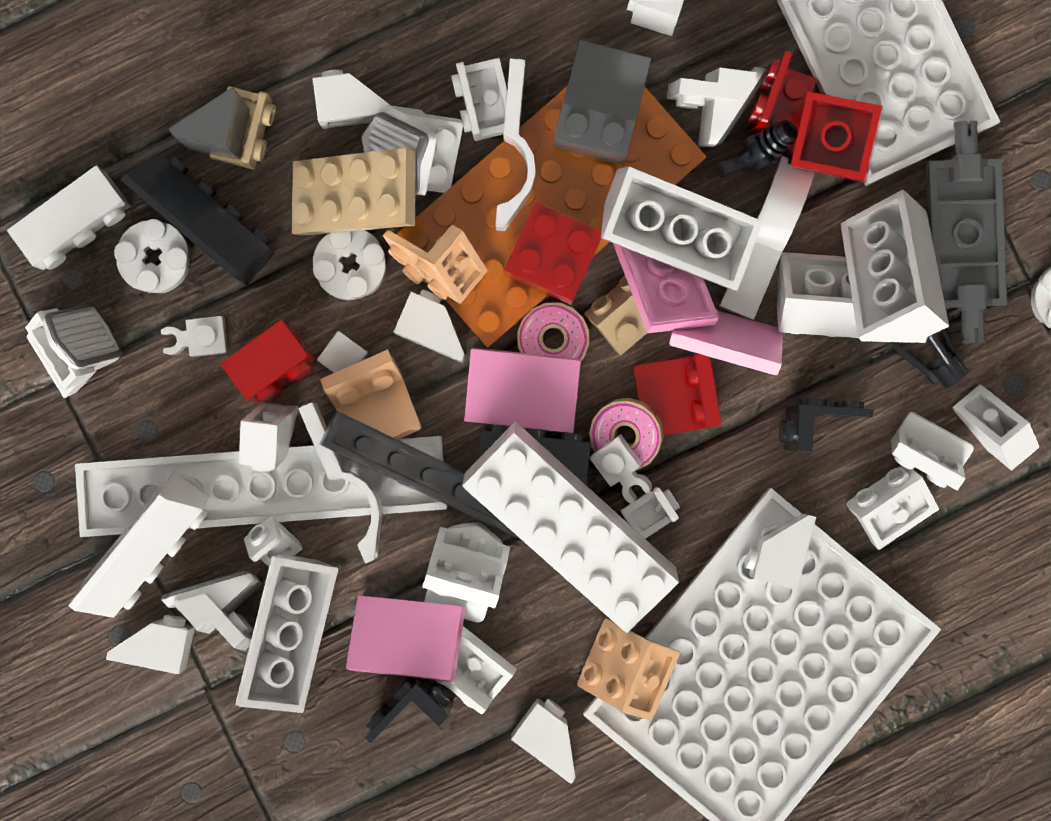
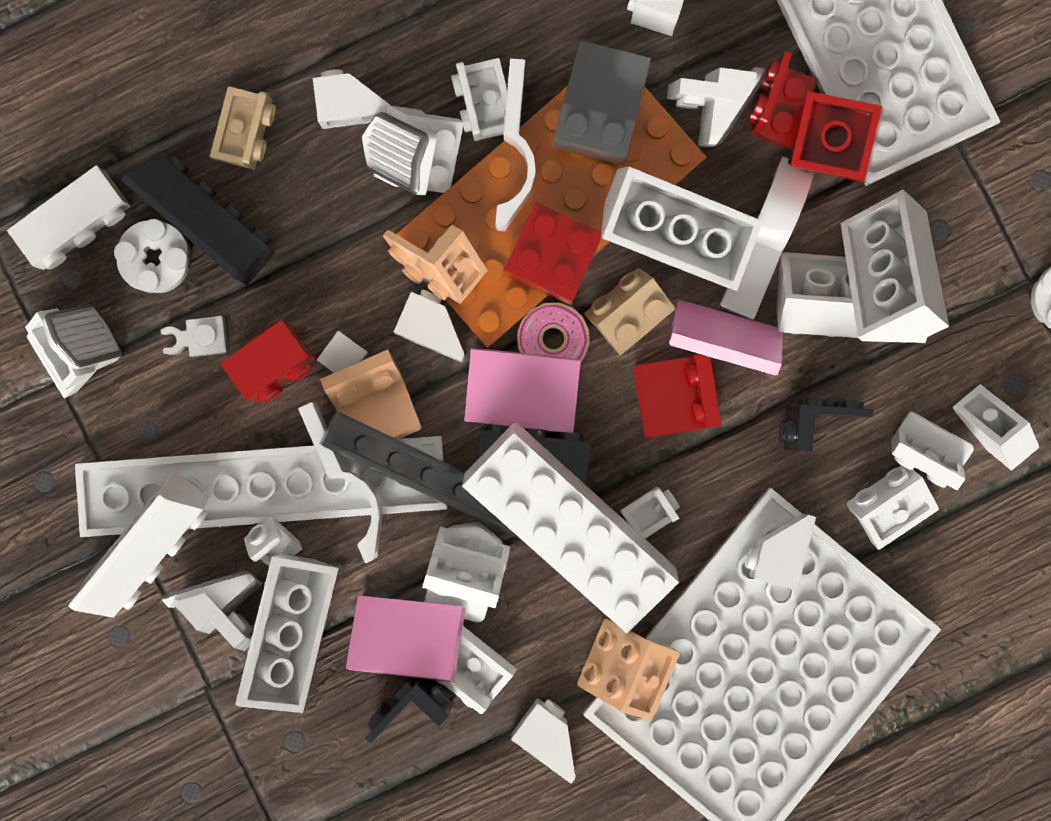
(158, 646): white slope -> none
(215, 127): dark grey slope -> none
(266, 436): white slope -> none
(354, 192): tan plate -> none
(356, 283): white plate -> none
(618, 464): white plate -> none
(632, 414): tile -> none
(666, 294): bright pink tile -> none
(760, 149): black piece -> none
(947, 365): black plant -> none
(968, 230): dark grey plate -> none

